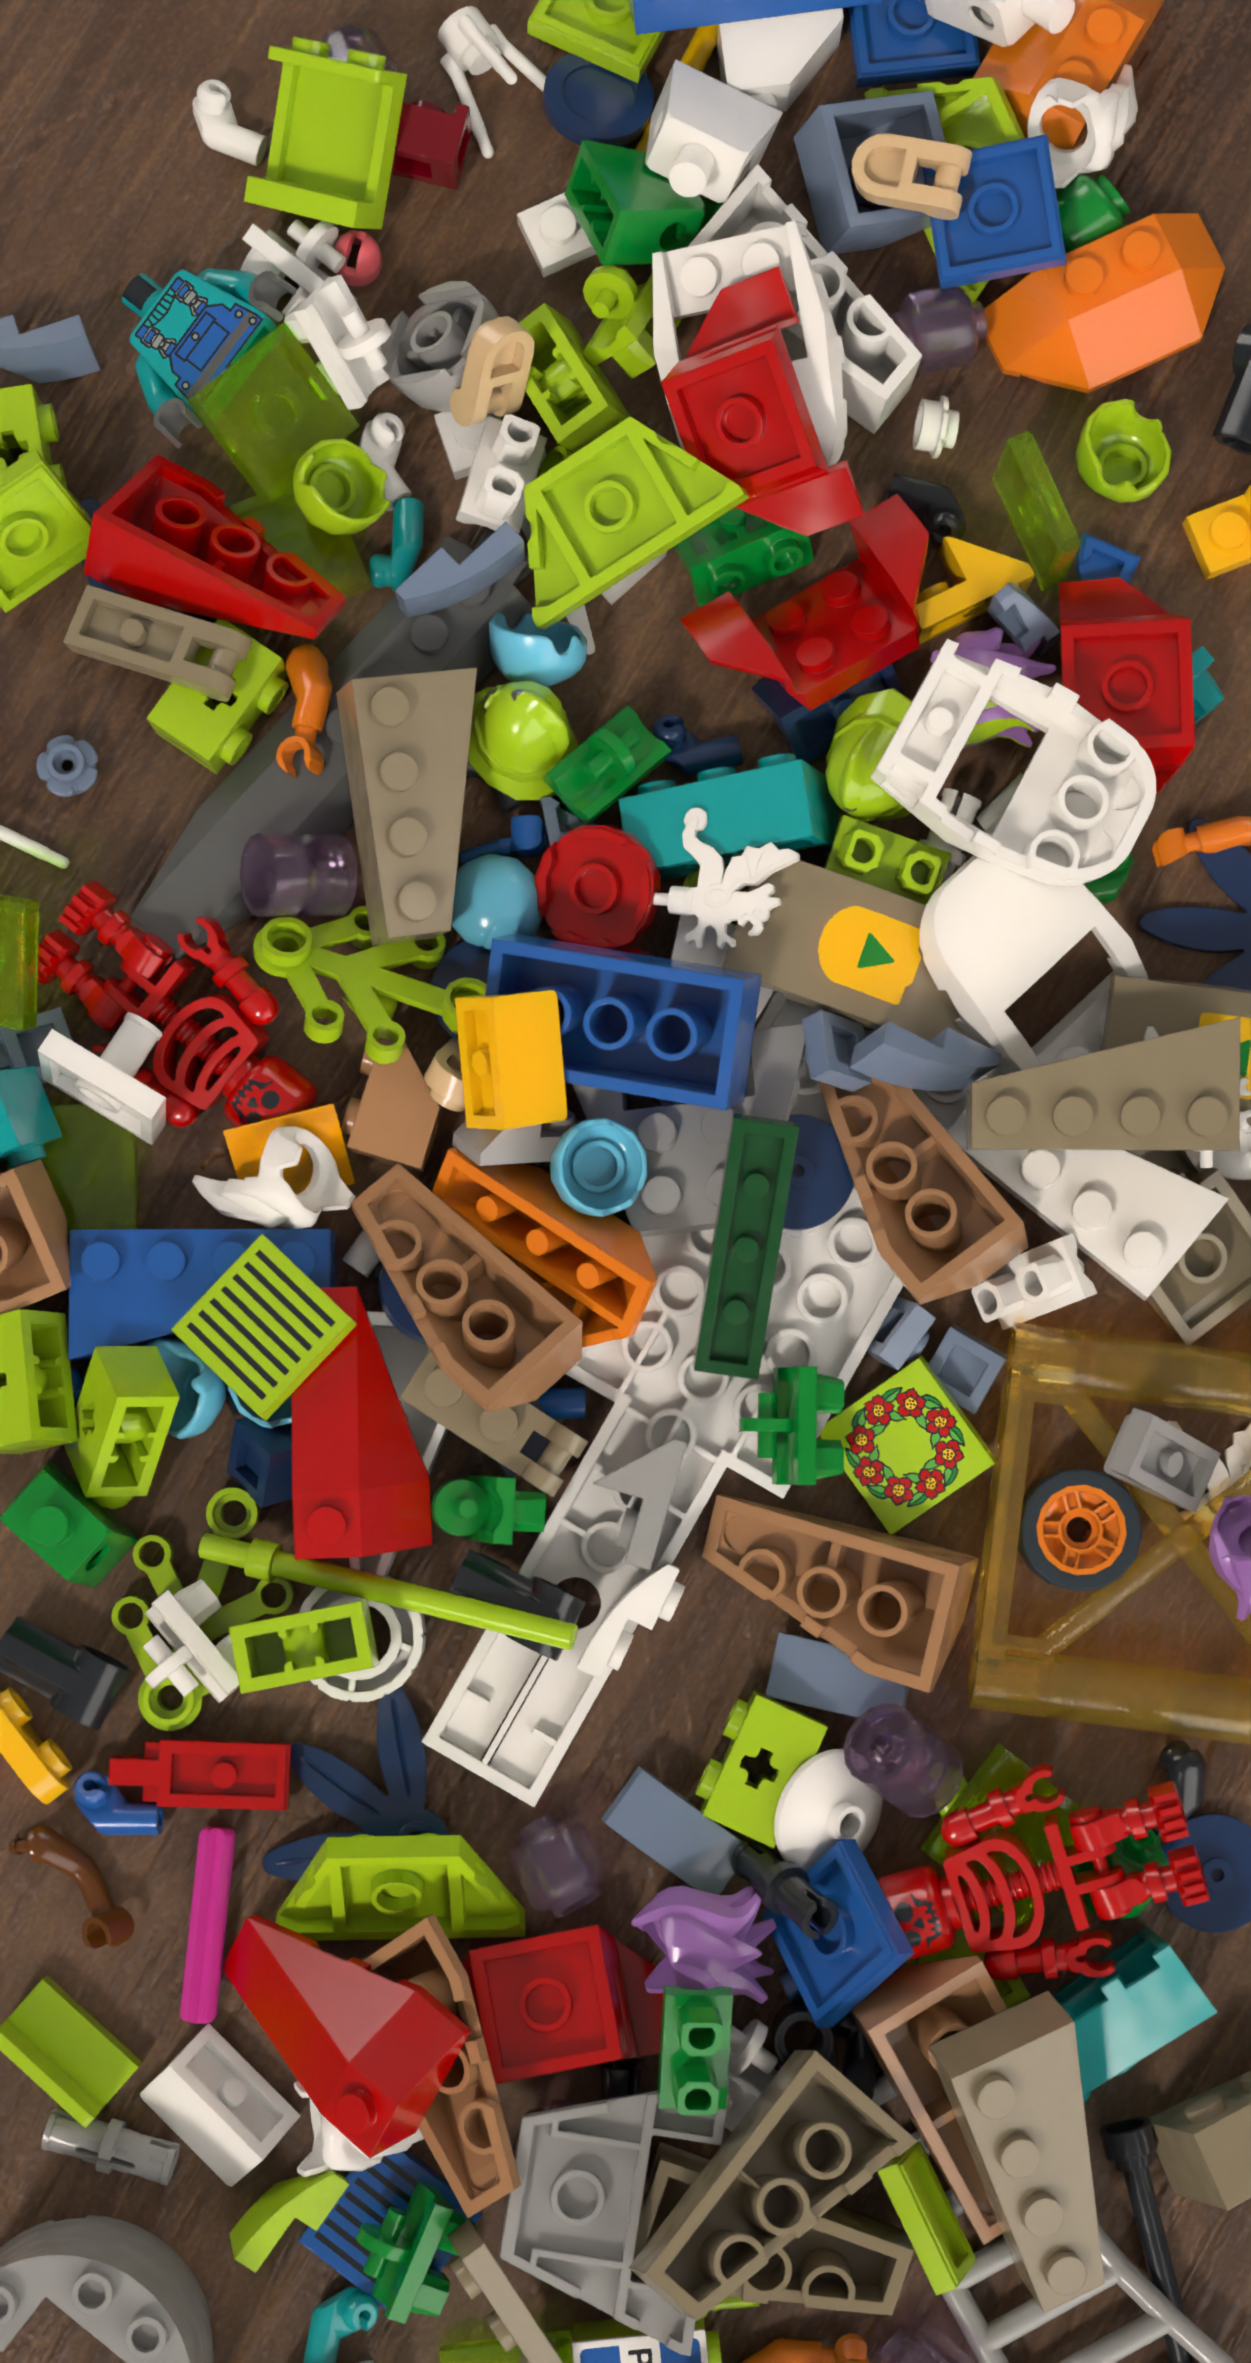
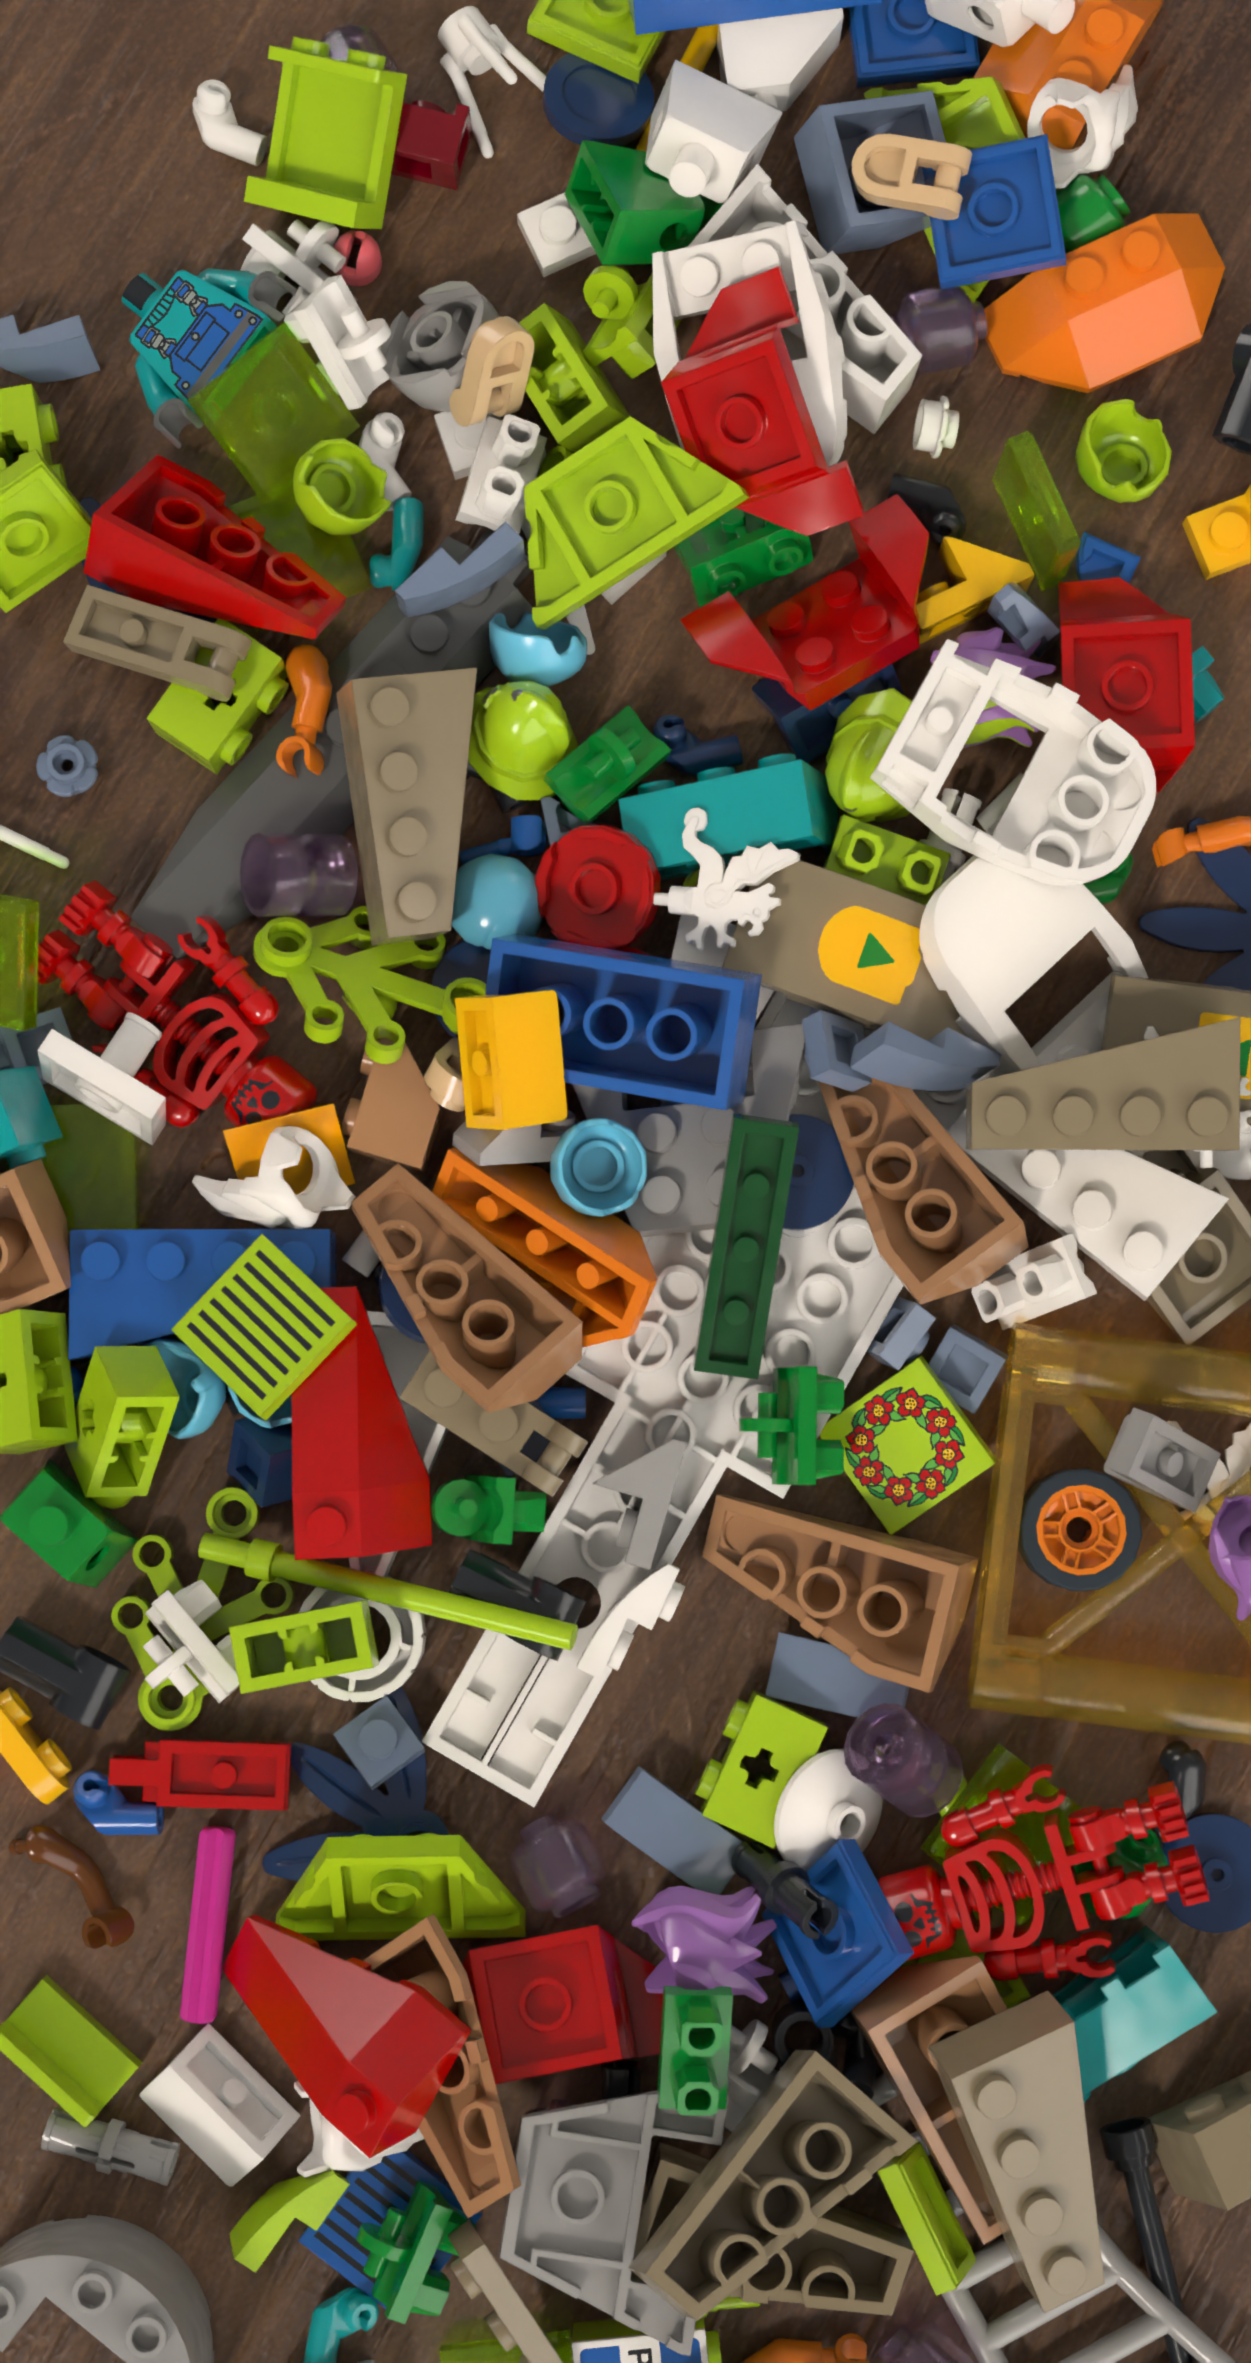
(379, 1742): none -> sand blue plate

